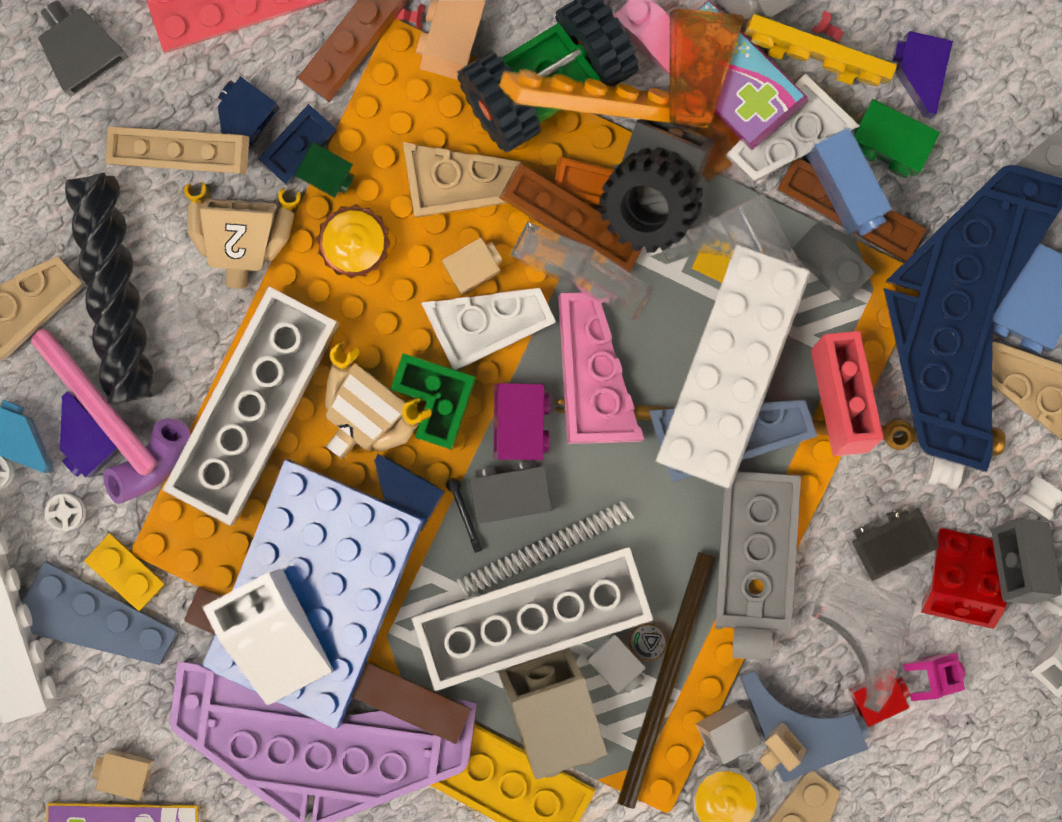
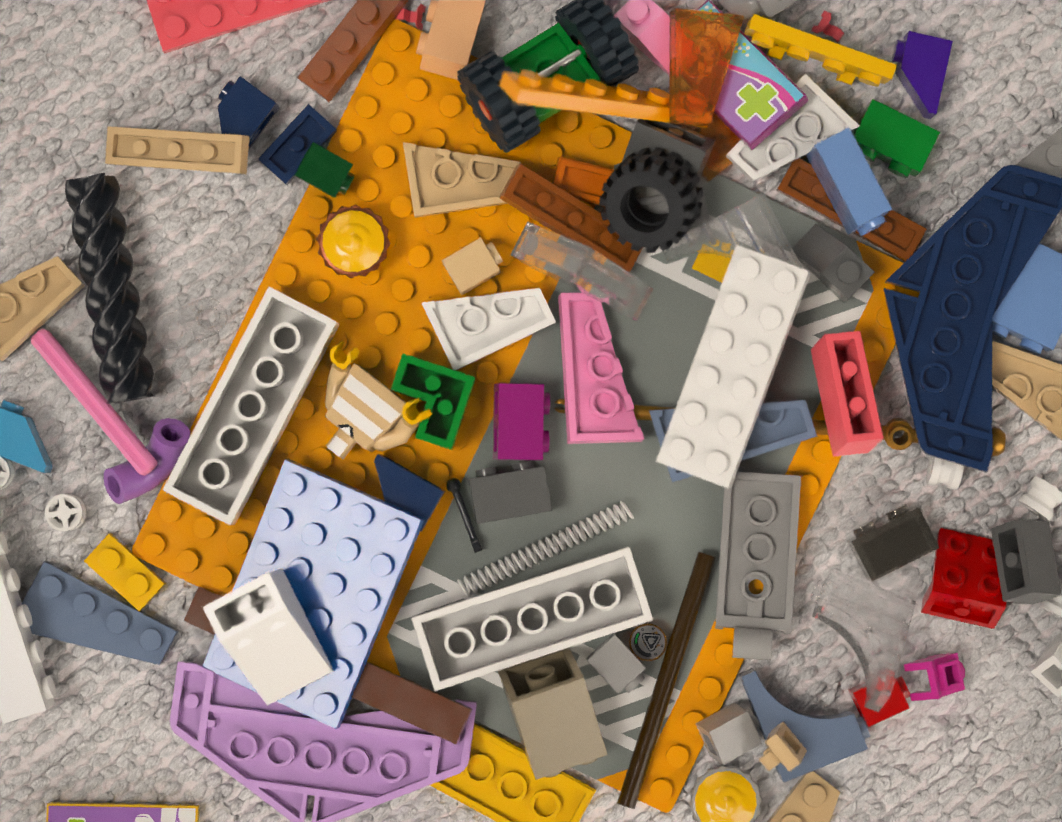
(77, 48): dark grey torso -> none
(82, 439): dark purple slope -> none
(123, 774): tan brick -> none
(238, 232): tan torso -> none

